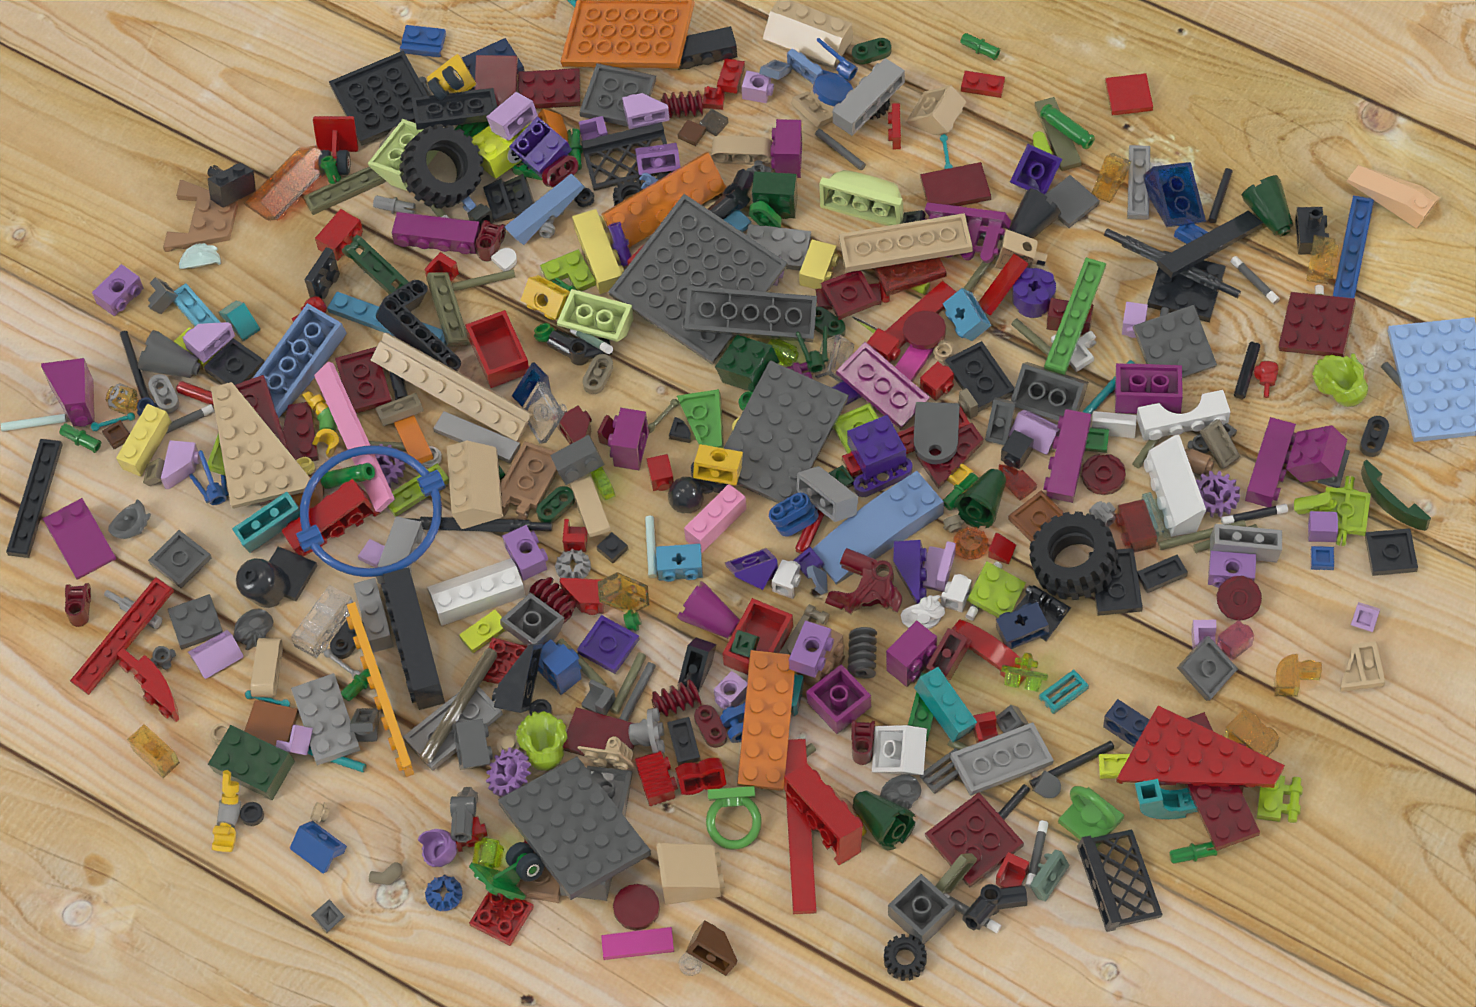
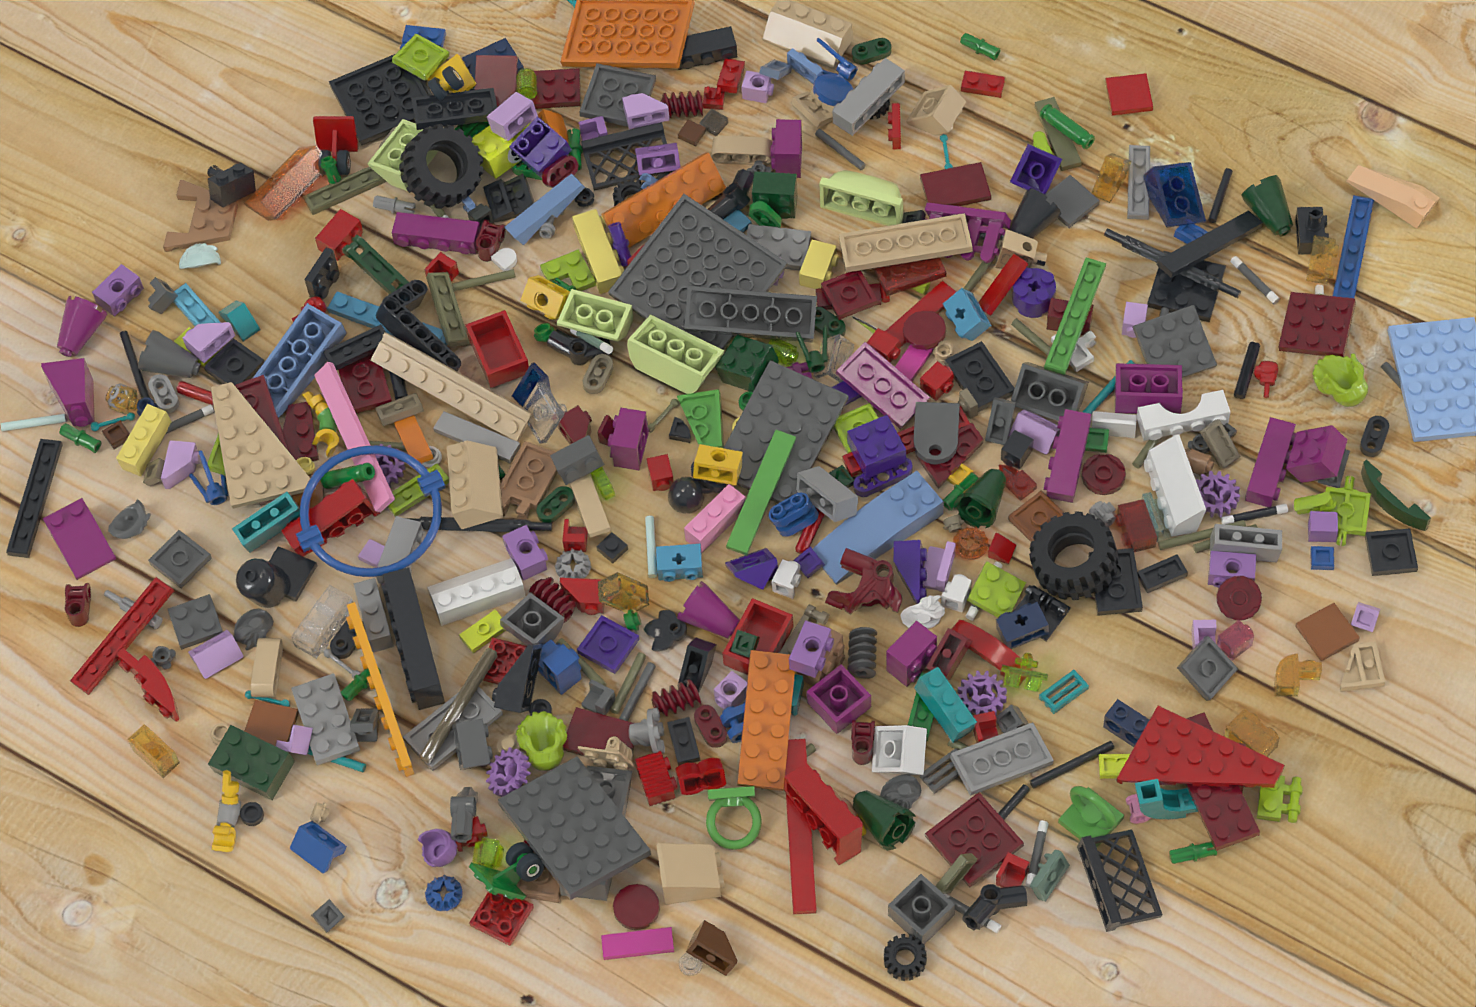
(78, 325): none -> magenta cone
(355, 348): none -> black plate
(387, 877): dark tan arm -> none
(420, 57): none -> lime plate
(526, 83): none -> clear neon green brick
(663, 632): none -> black plate
(672, 355): none -> yellowish green windscreen
(761, 492): none -> bright green tile
(819, 578): sand blue tile -> none
(980, 691): none -> medium lavender gear
(1047, 785): dark grey tile -> none
(1136, 815): none -> bright pink bush
(1327, 631): none -> dark orange tile

